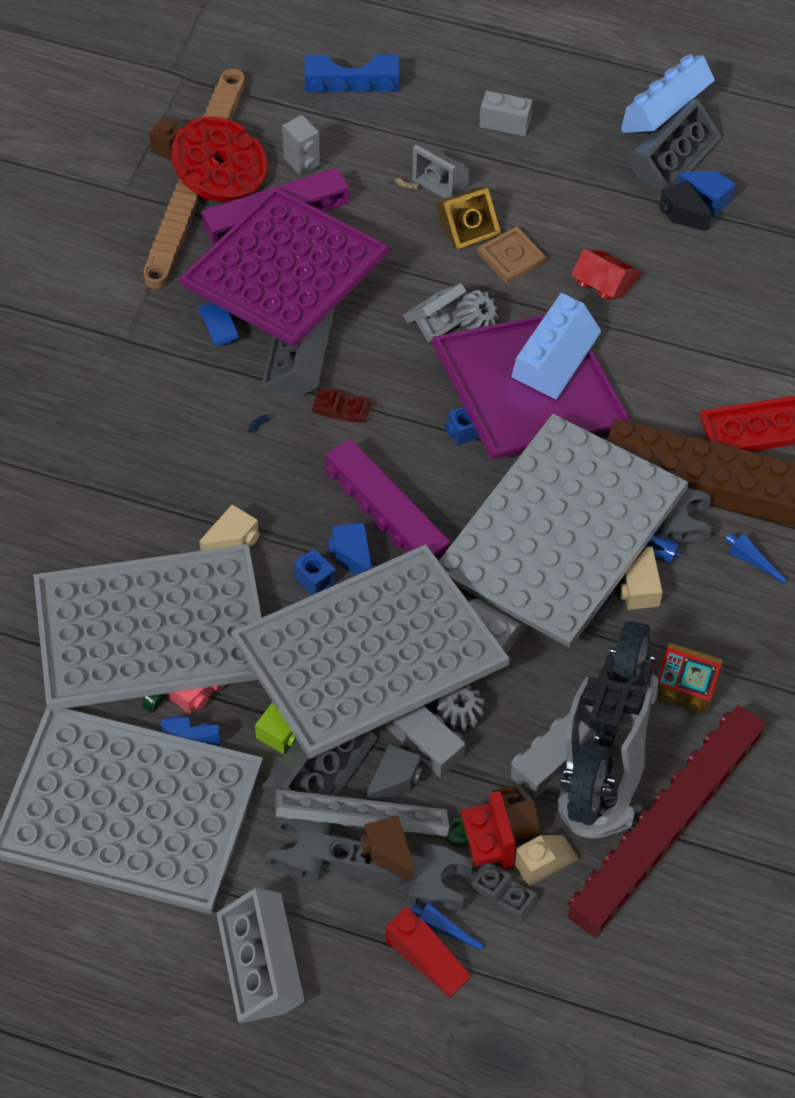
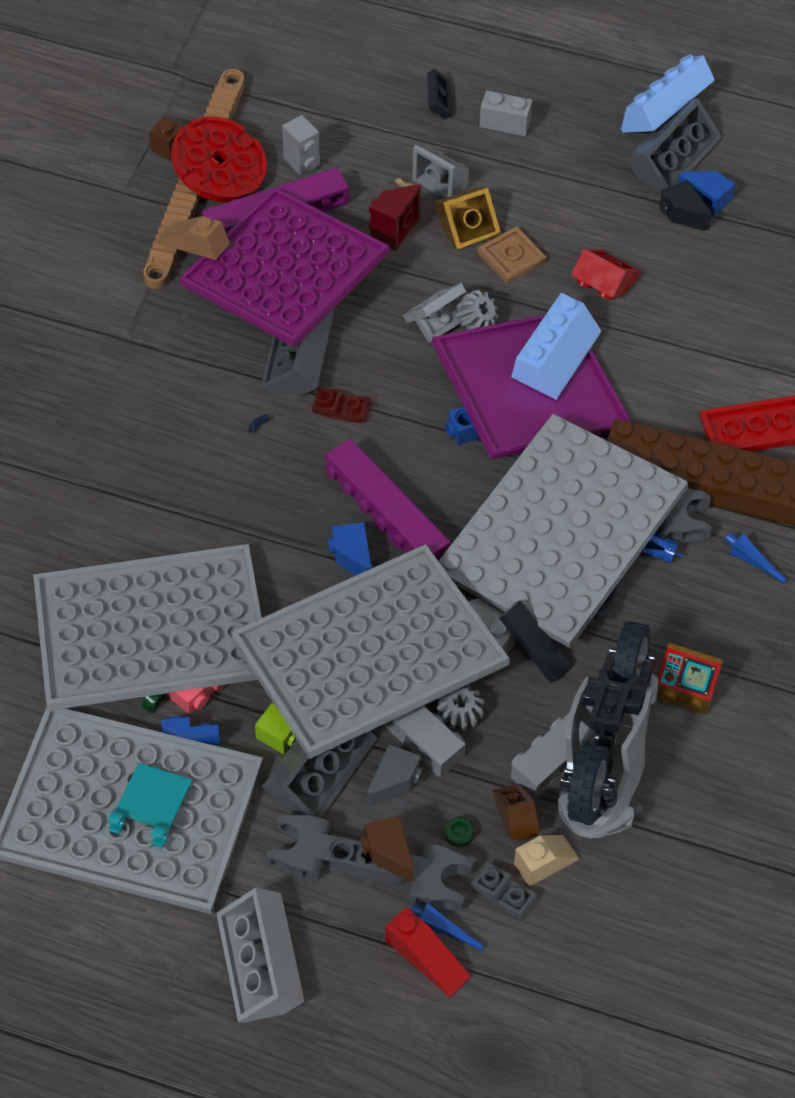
(153, 799): none -> teal flag
(197, 236): none -> medium nougat slope
(218, 323): blue slope -> none
(231, 529): tan slope -> none
(314, 582): blue brick -> none
(359, 812): light grey plate -> none
(377, 76): blue arch -> none
(395, 214): none -> dark red slope
(439, 94): none -> black plate
(489, 832): red bracket -> none
(535, 641): none -> black tile
(642, 583): tan slope -> none
(665, 821): dark red brick -> none

